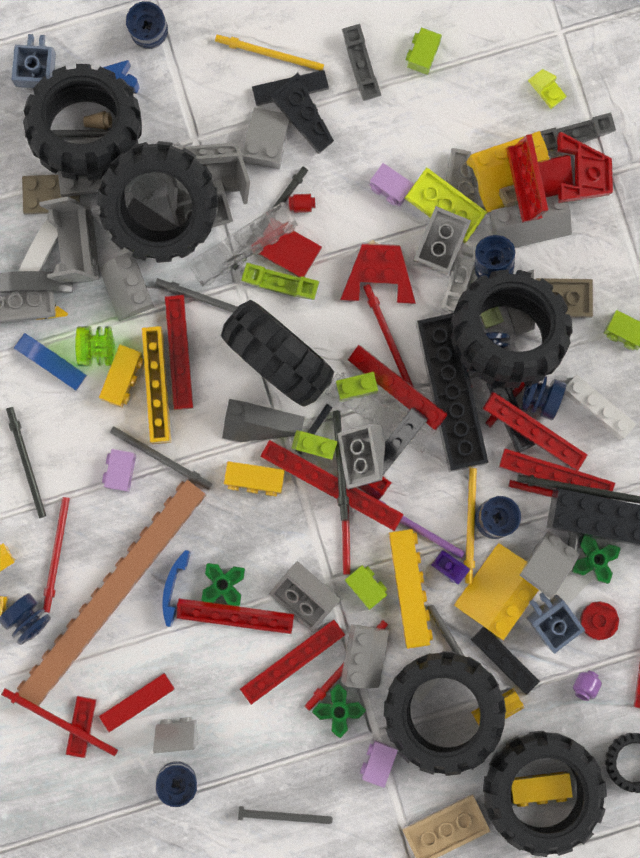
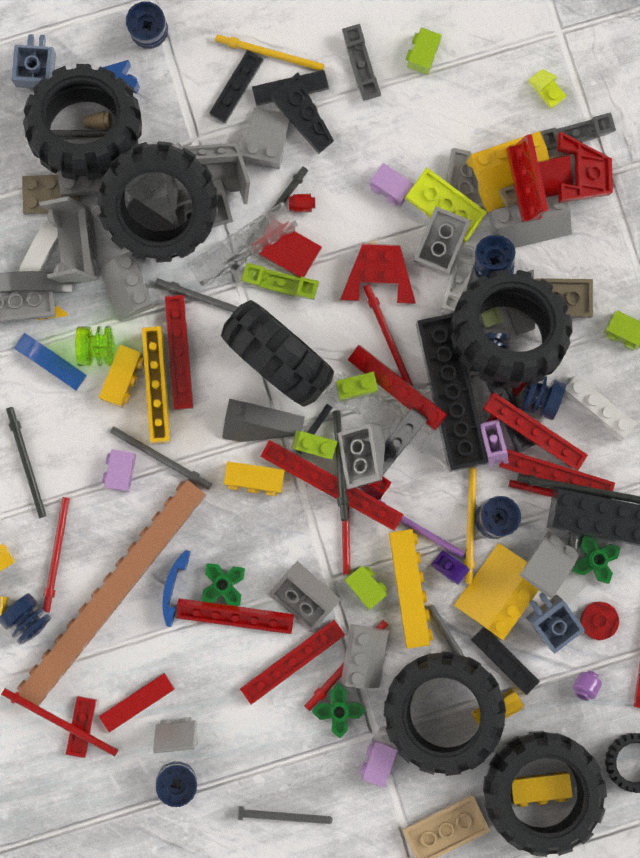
(236, 86): none -> black tile
(494, 443): none -> lavender brick

